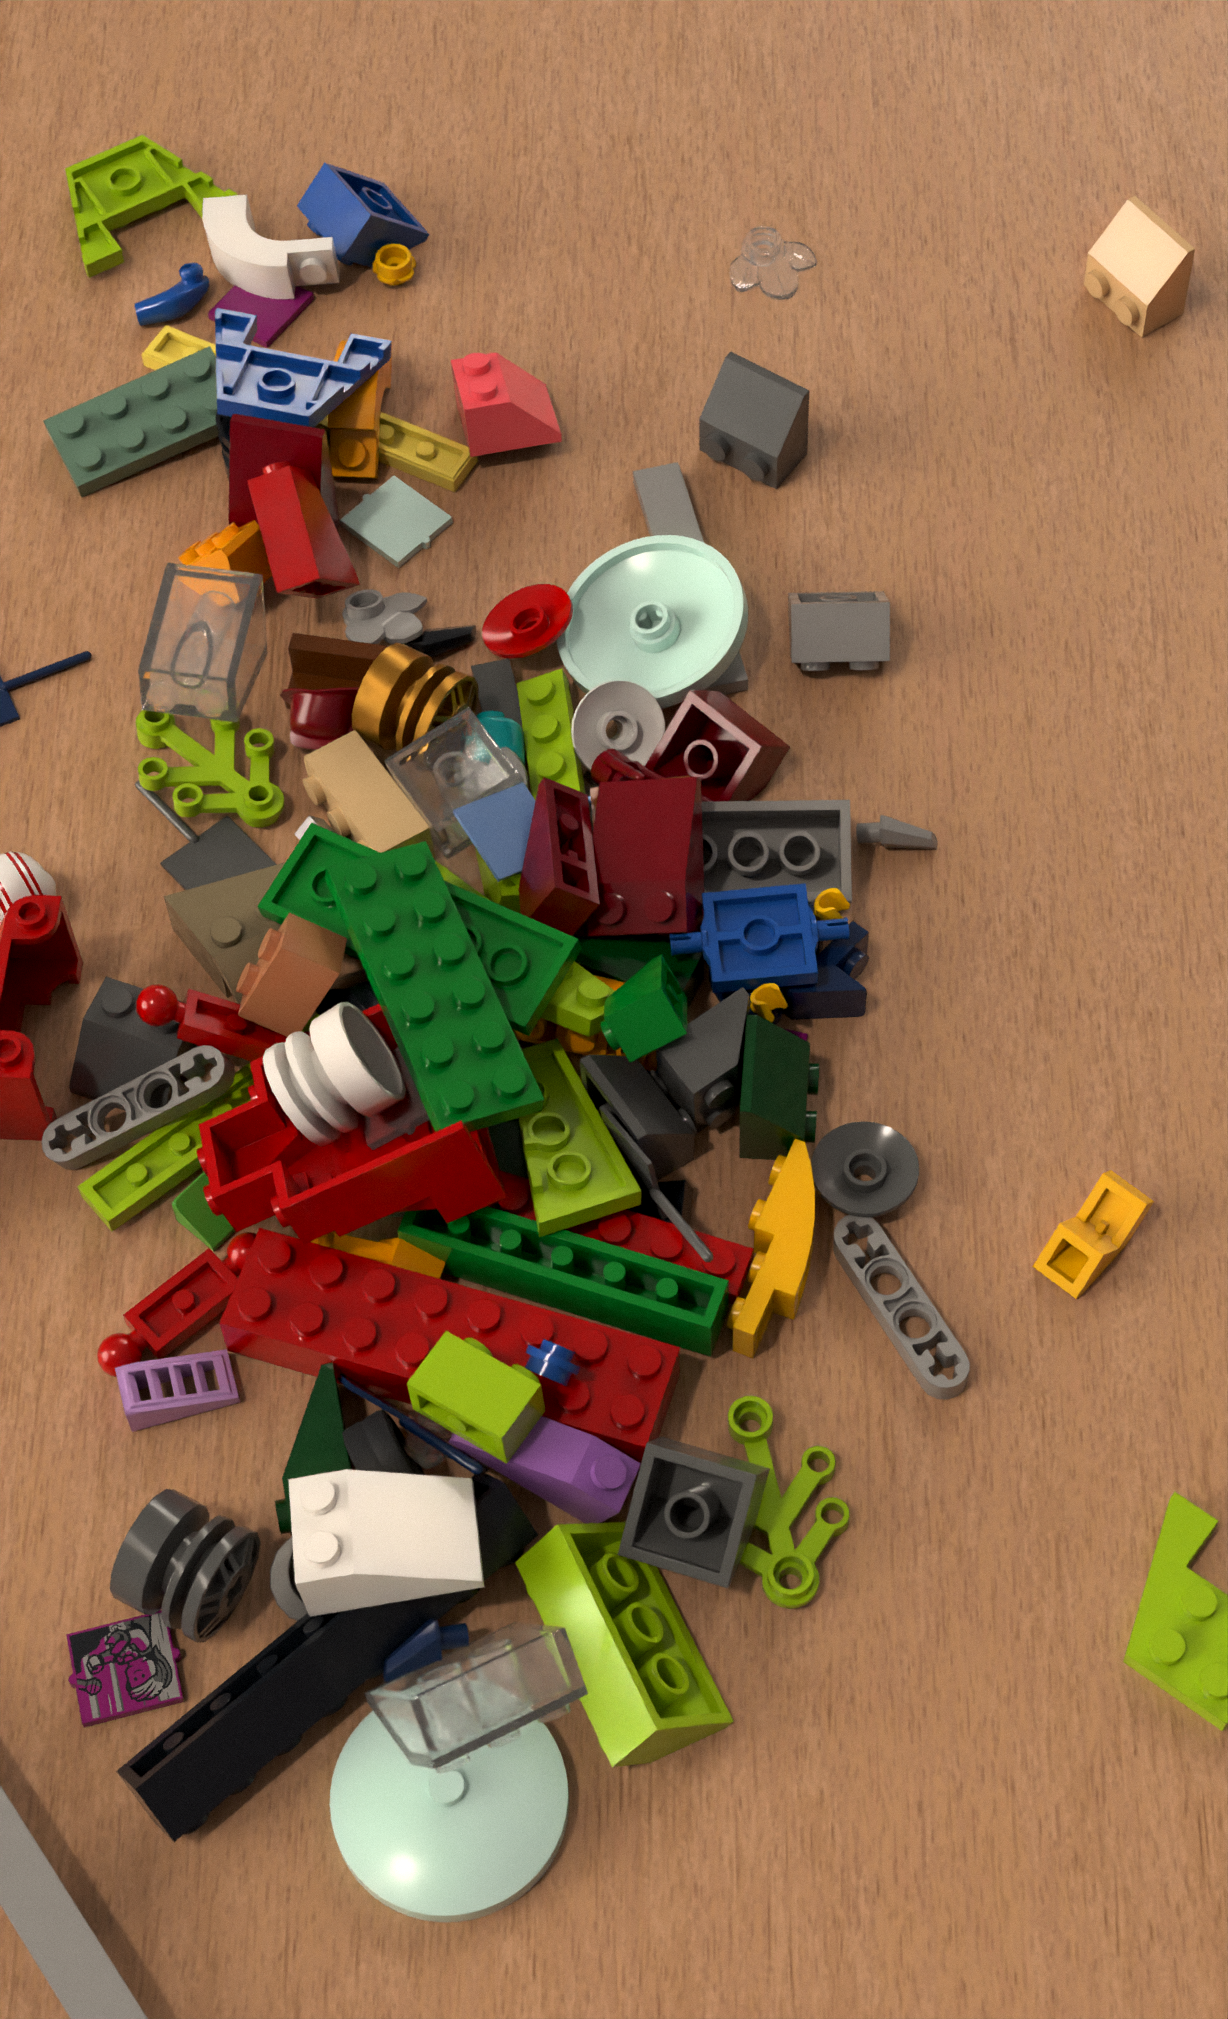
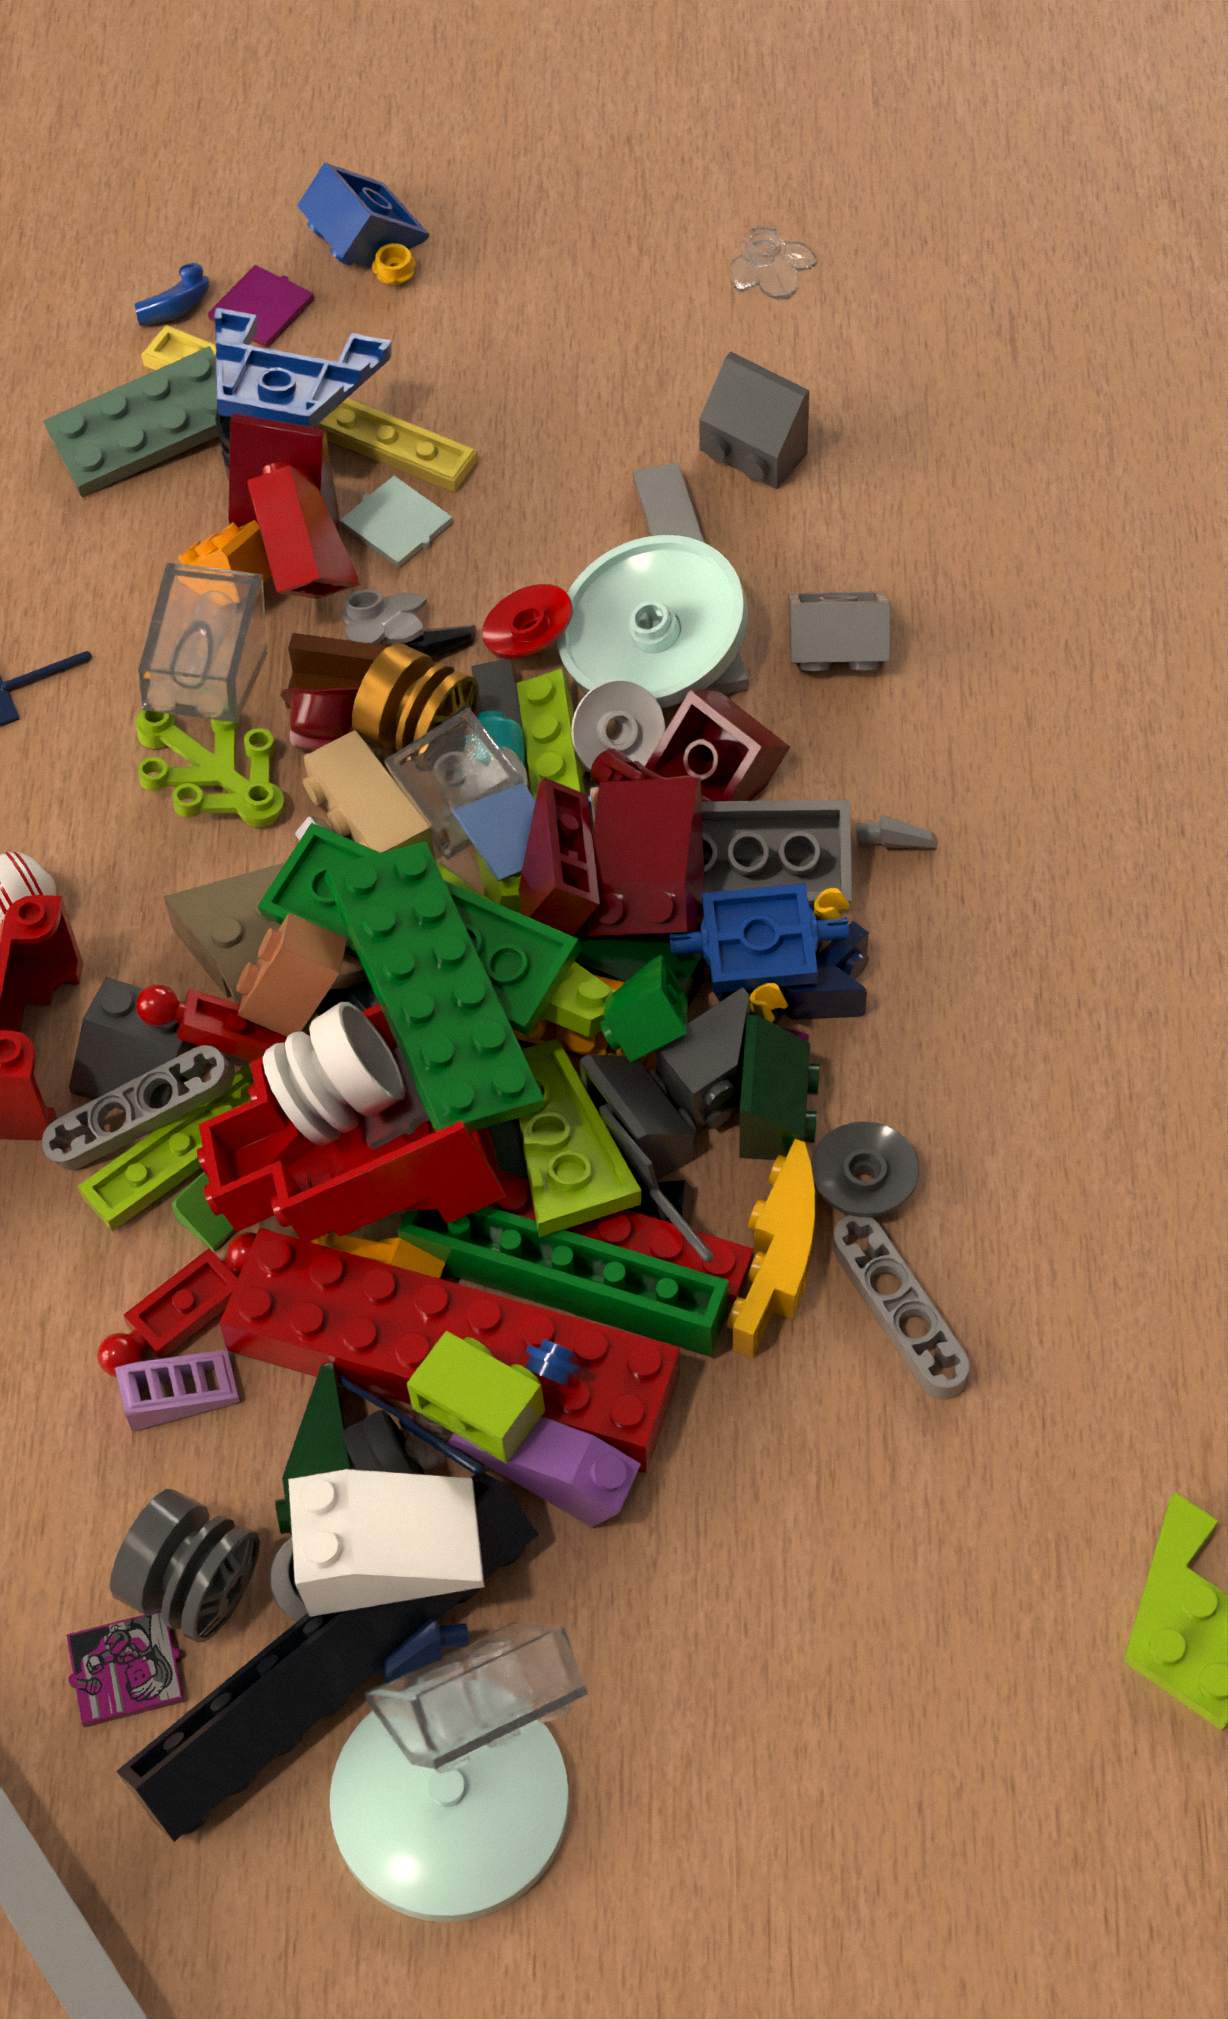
(125, 186): lime wing -> none
(211, 856): dark grey piece -> none
(259, 263): white arch -> none
(356, 426): light orange arch -> none
(501, 405): coral slope -> none
(629, 1641): lime slope -> none
(692, 1510): dark grey slope -> none
(778, 1514): lime plant -> none
(1095, 1236): yellow slope -> none
(1140, 268): slope -> none

